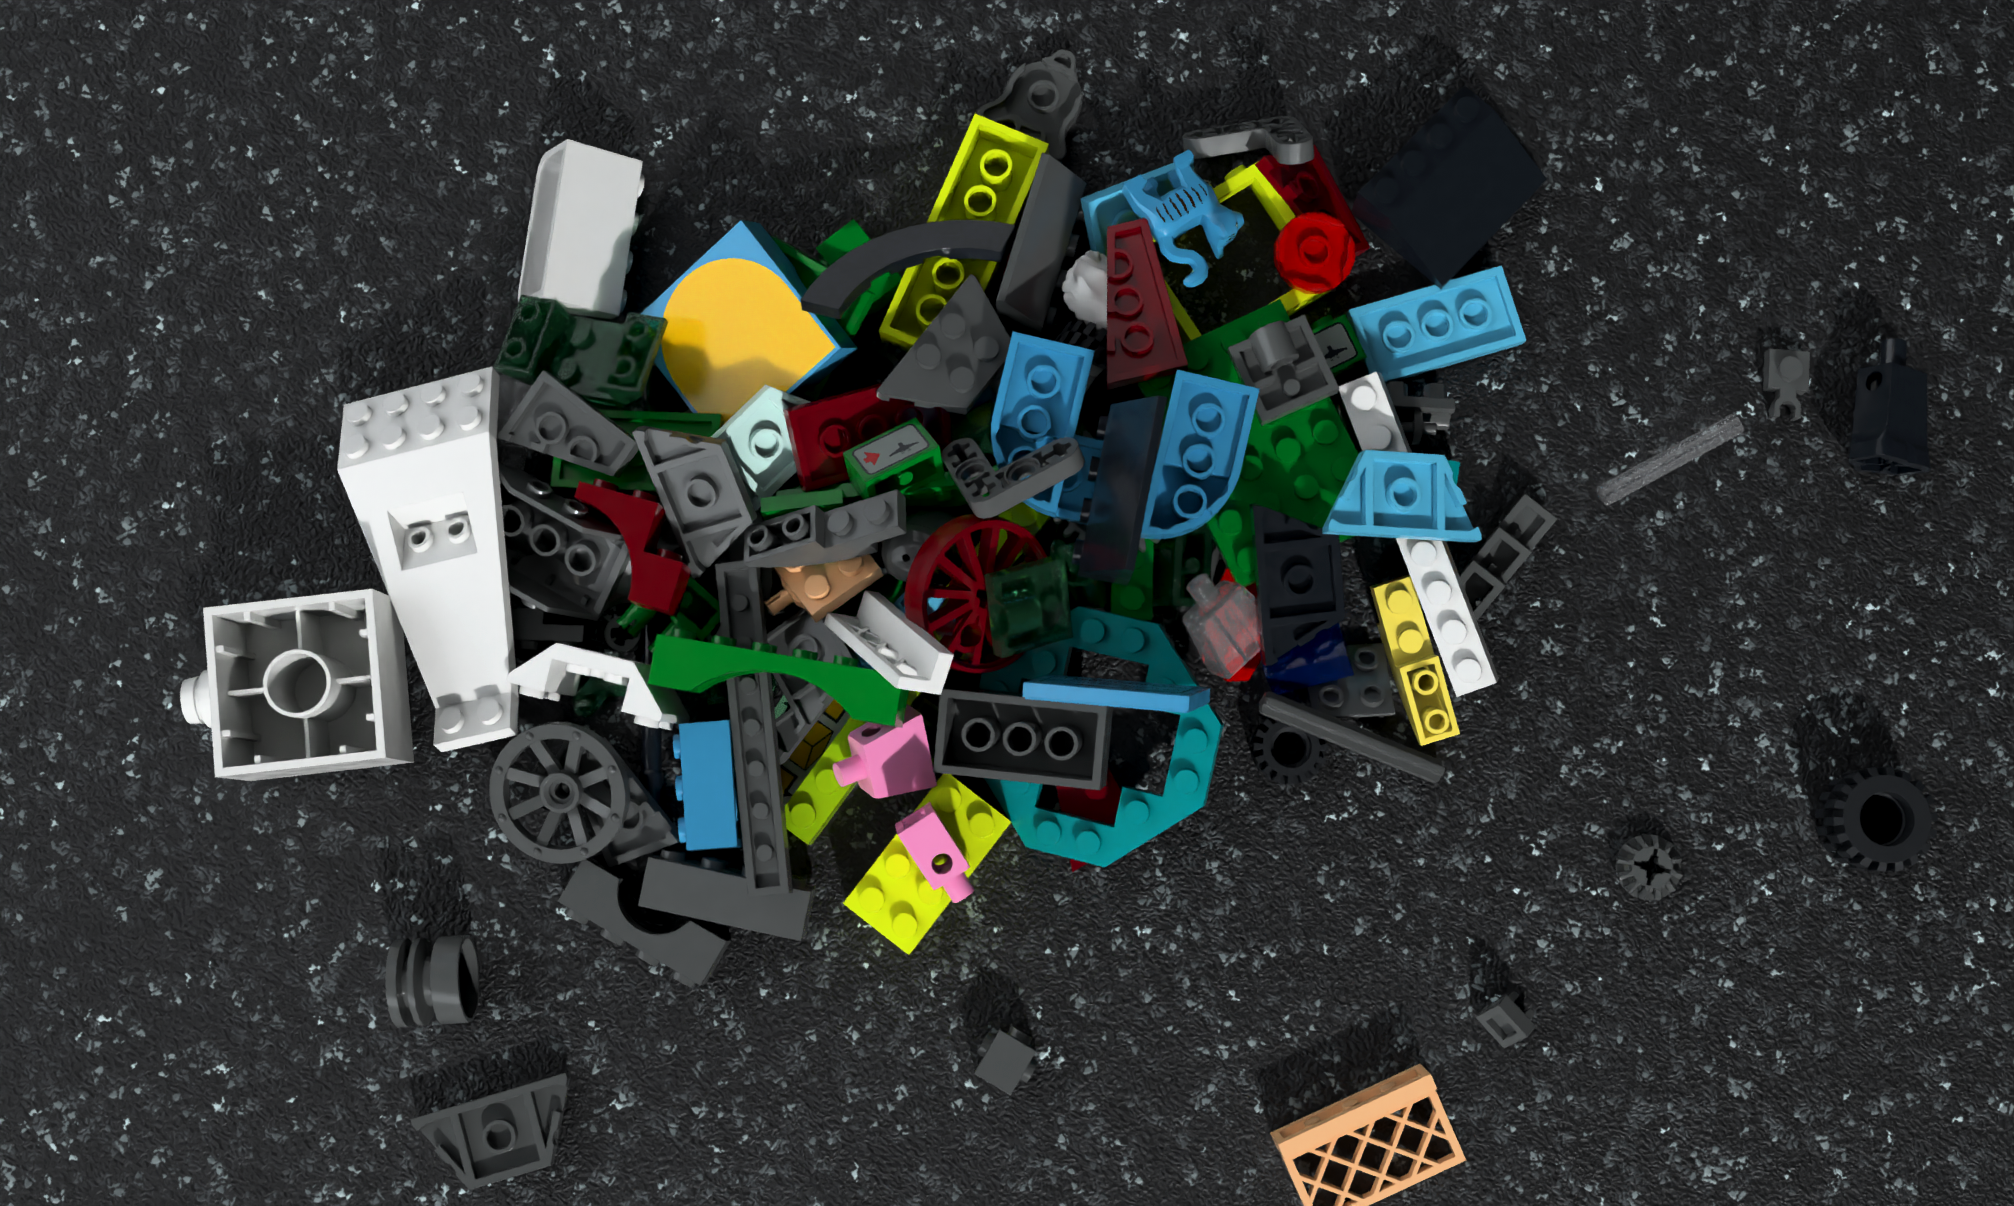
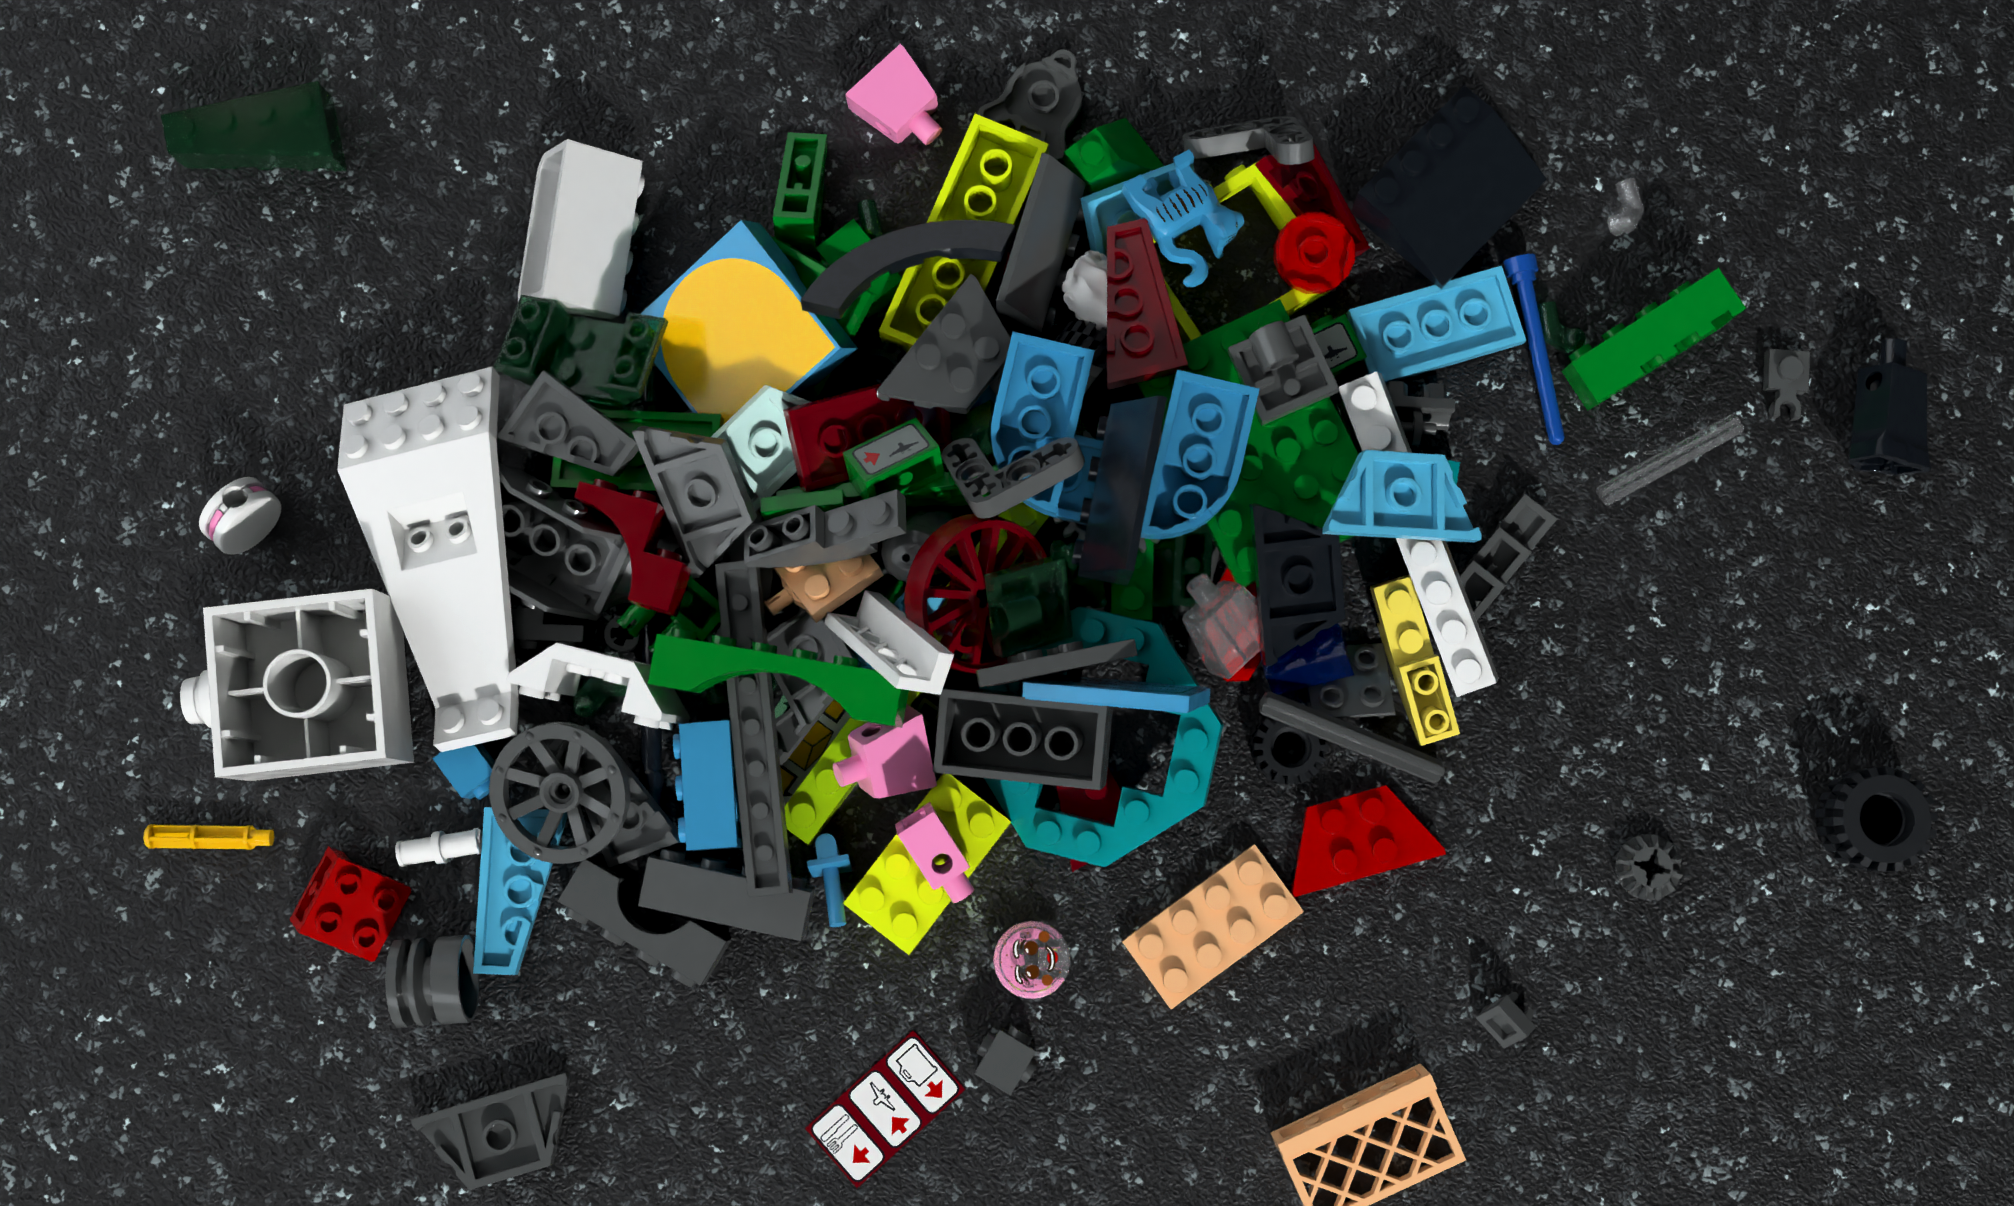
(206, 837): none -> yellow piece
(240, 515): none -> white head
(261, 131): none -> clear green wedge
(349, 906): none -> red bracket
(438, 847): none -> white pin
(467, 770): none -> dark azure brick
(508, 894): none -> medium azure wing
(801, 191): none -> green slope
(829, 865): none -> dark azure arm
(870, 218): none -> clear green arm
(885, 1109): none -> sticker
(896, 99): none -> bright pink torso
(1031, 959): none -> clear head
(1058, 660): none -> dark grey wing
(1110, 156): none -> green slope
(1212, 926): none -> light nougat plate
(1359, 839): none -> red wing
(1522, 273): none -> blue piece
(1556, 334): none -> clear green arm
(1631, 208): none -> clear arm
(1652, 339): none -> green wedge

